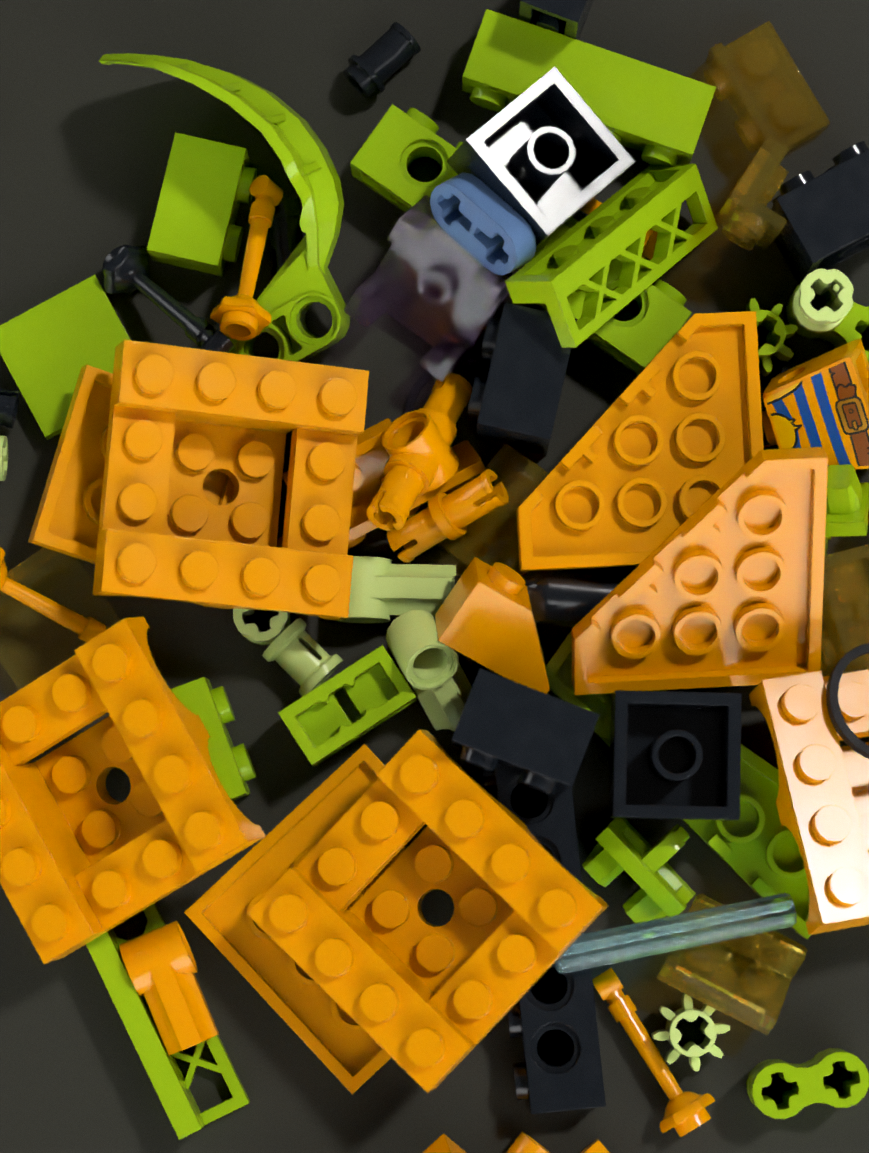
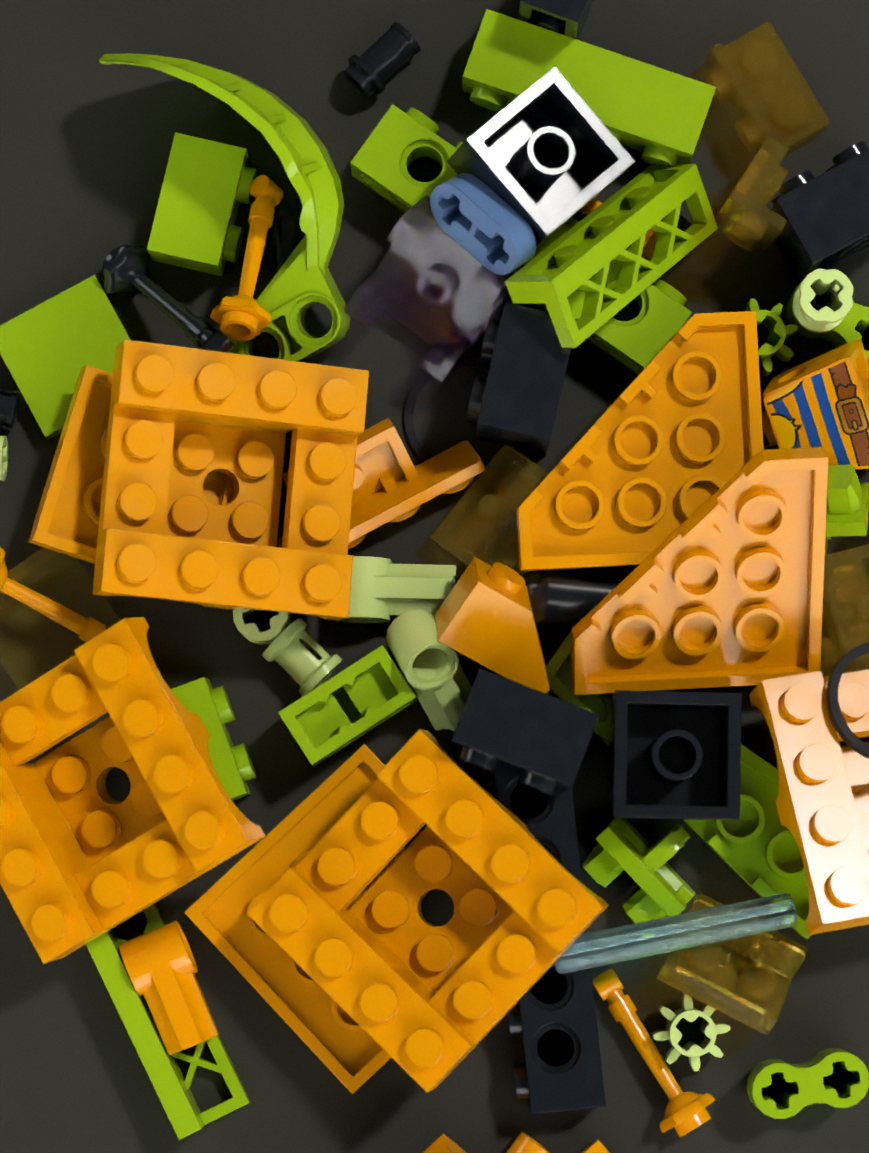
(419, 452): light orange pin -> none
(448, 515): light orange pin -> none

